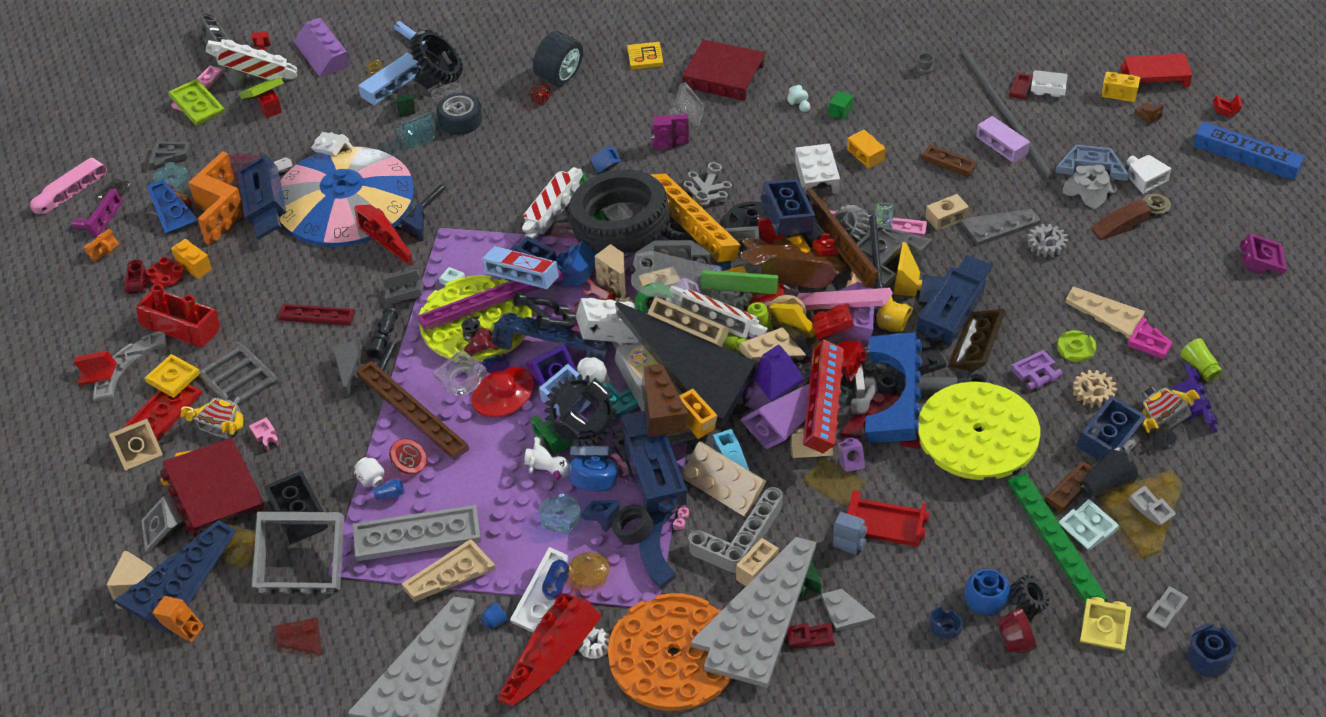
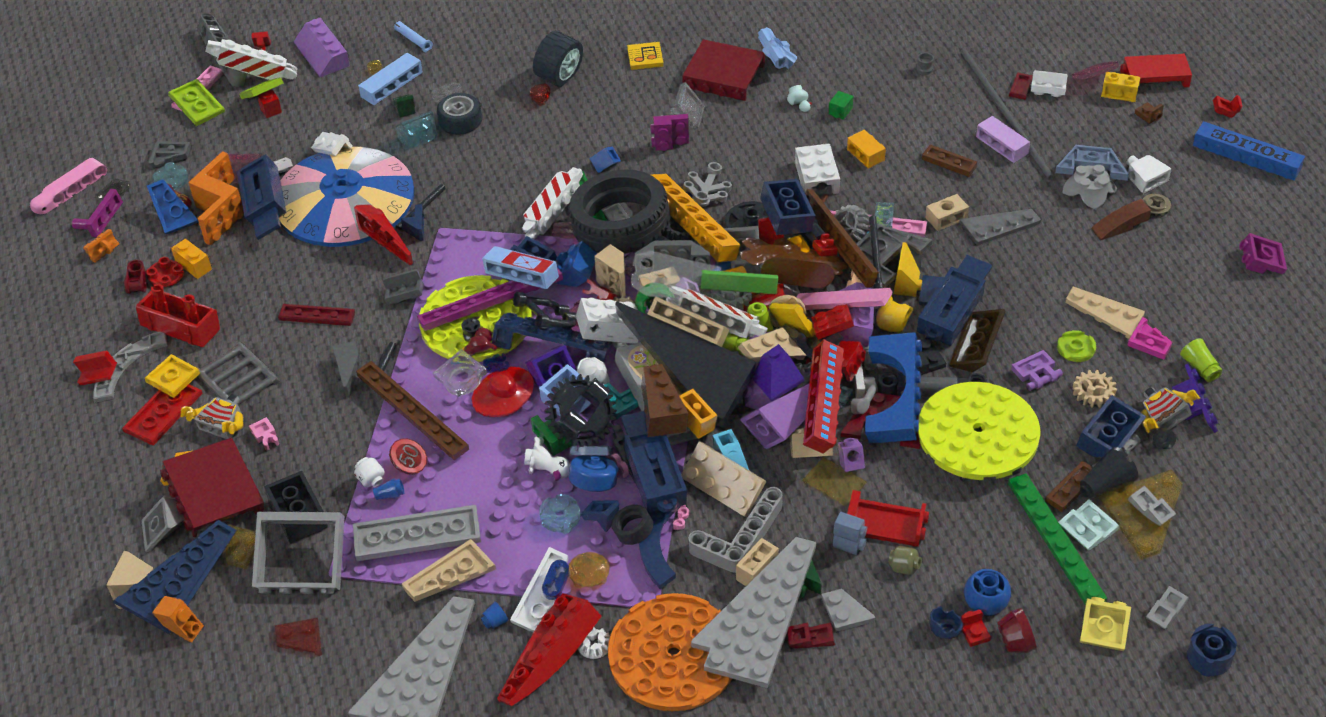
(135, 444): tan slope -> none
(382, 333): black piece -> none
(431, 52): black piece -> none
(449, 275): light aqua tile -> none
(776, 49): none -> light blue piece
(904, 560): none -> olive head
(974, 628): none -> red bracket
(1029, 595): black tyre -> none
(1047, 240): light grey gear -> none
(1095, 70): none -> clear pink tile

